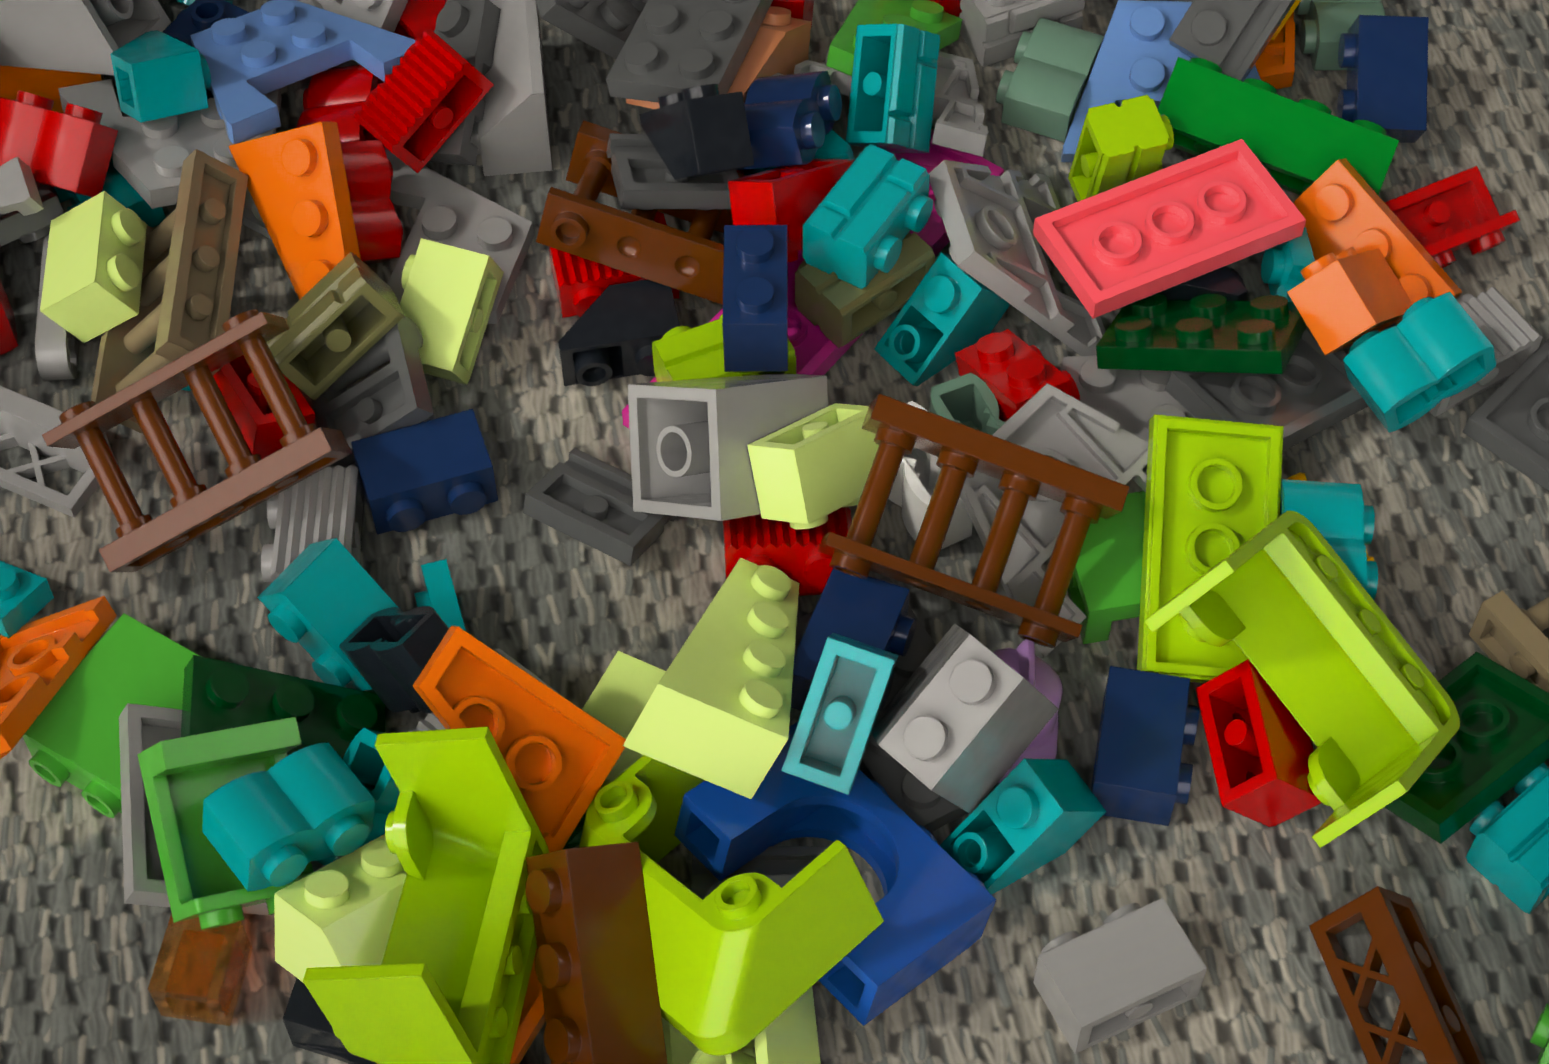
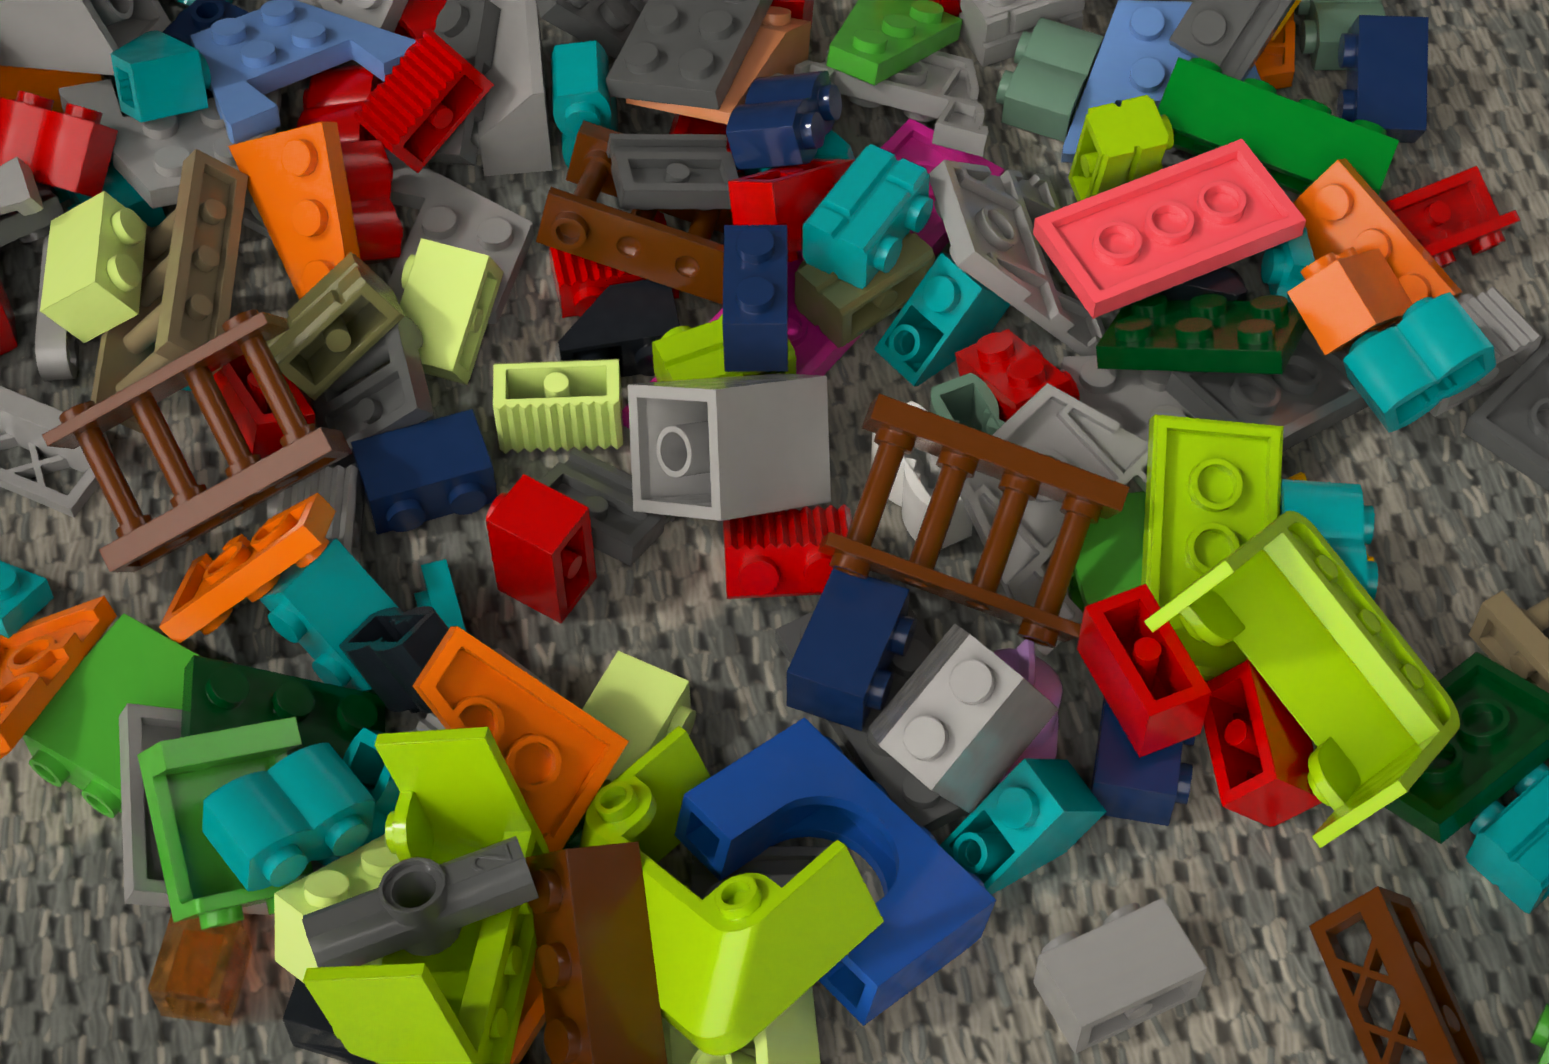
(247, 568): none -> orange wing
(420, 906): none -> dark grey piece
(541, 547): none -> red brick
(558, 405): none -> yellowish green brick
(581, 91): none -> teal brick
(700, 132): black slope -> none
(730, 685): yellowish green wedge -> none
(813, 466): yellowish green brick -> none
(839, 713): teal brick -> none
(893, 88): teal brick -> none
(1143, 673): none -> red brick

